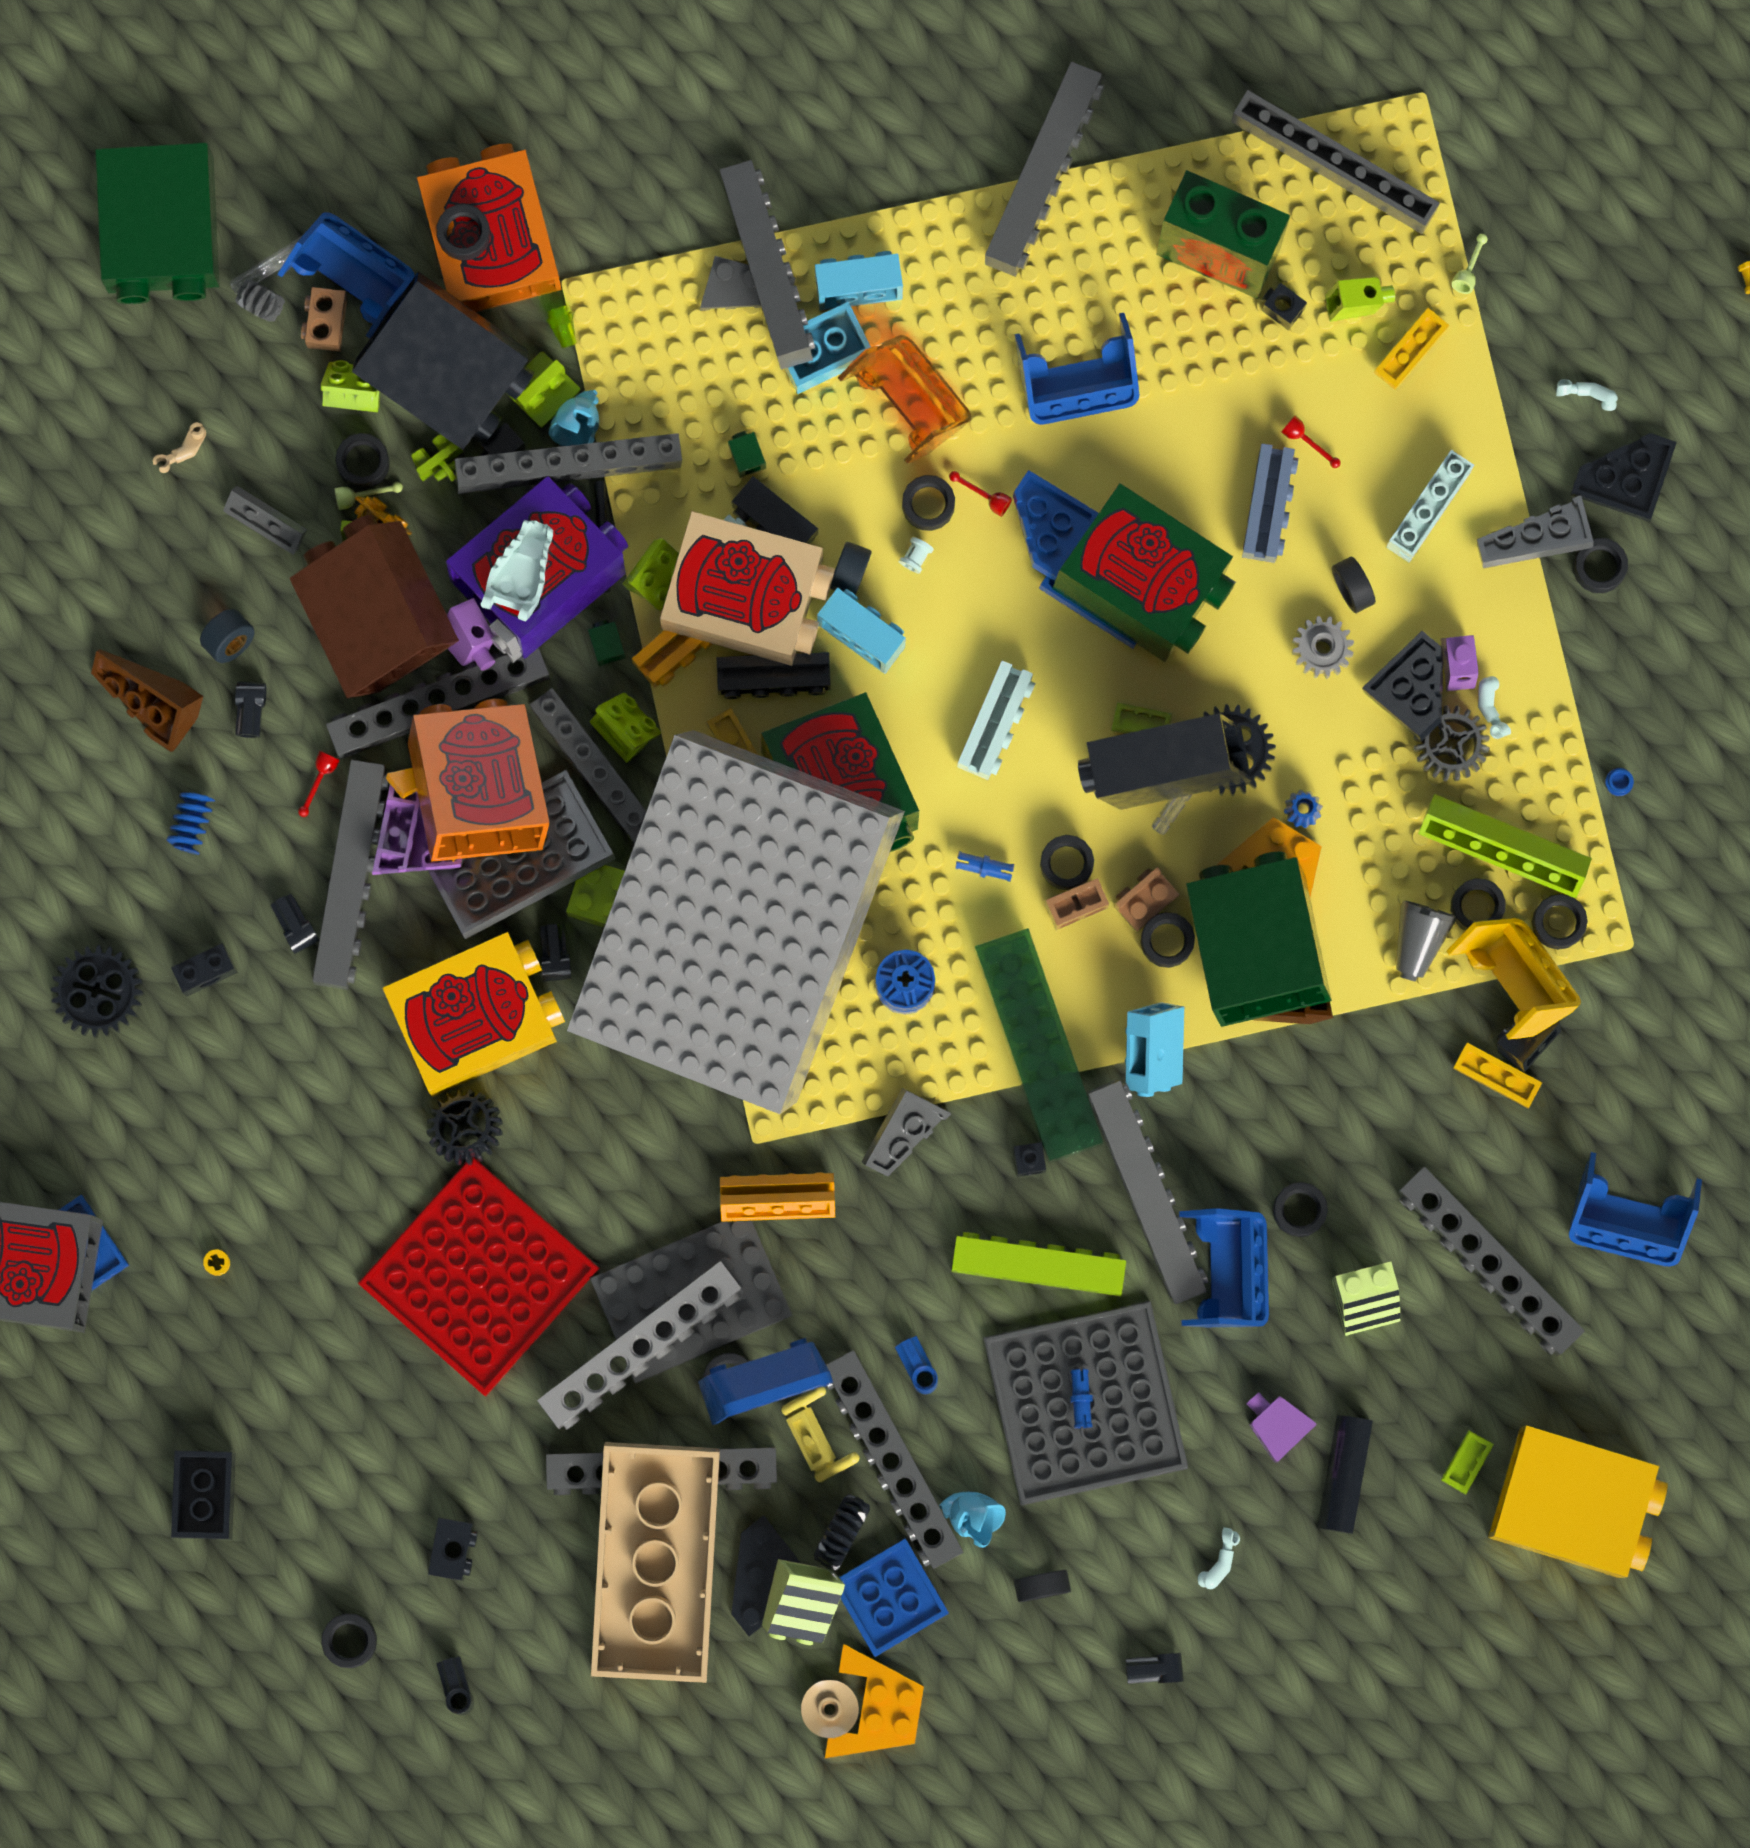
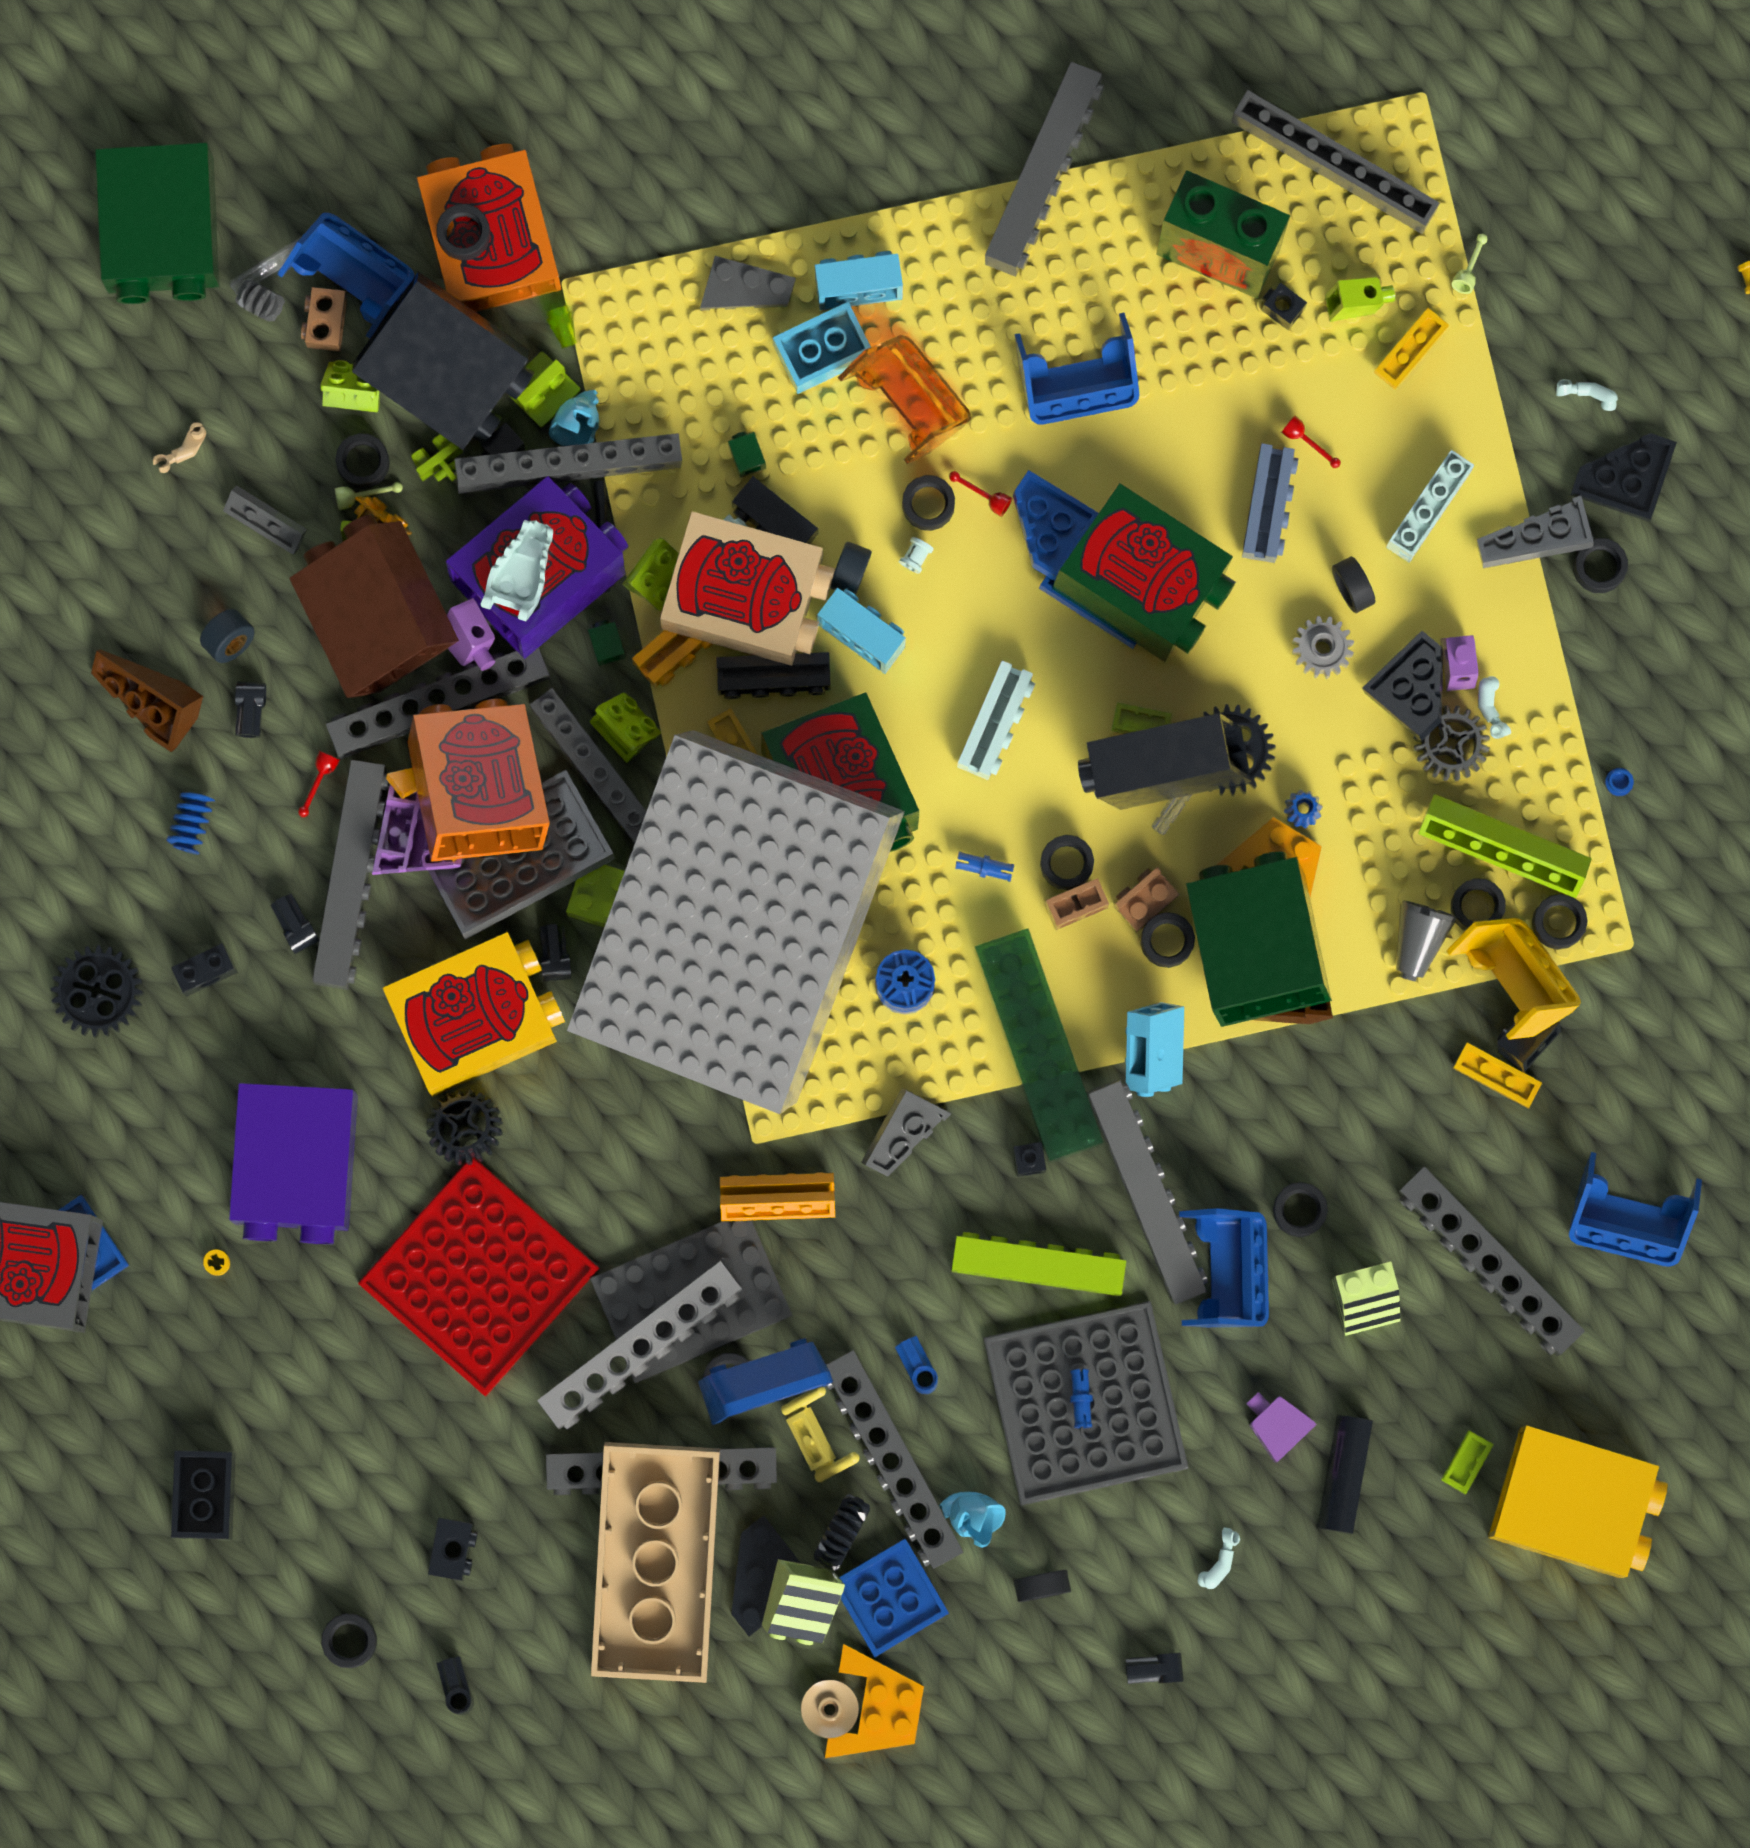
(293, 1161): none -> dark purple brick
(505, 640): light grey plate -> none
(766, 264): dark grey brick -> none

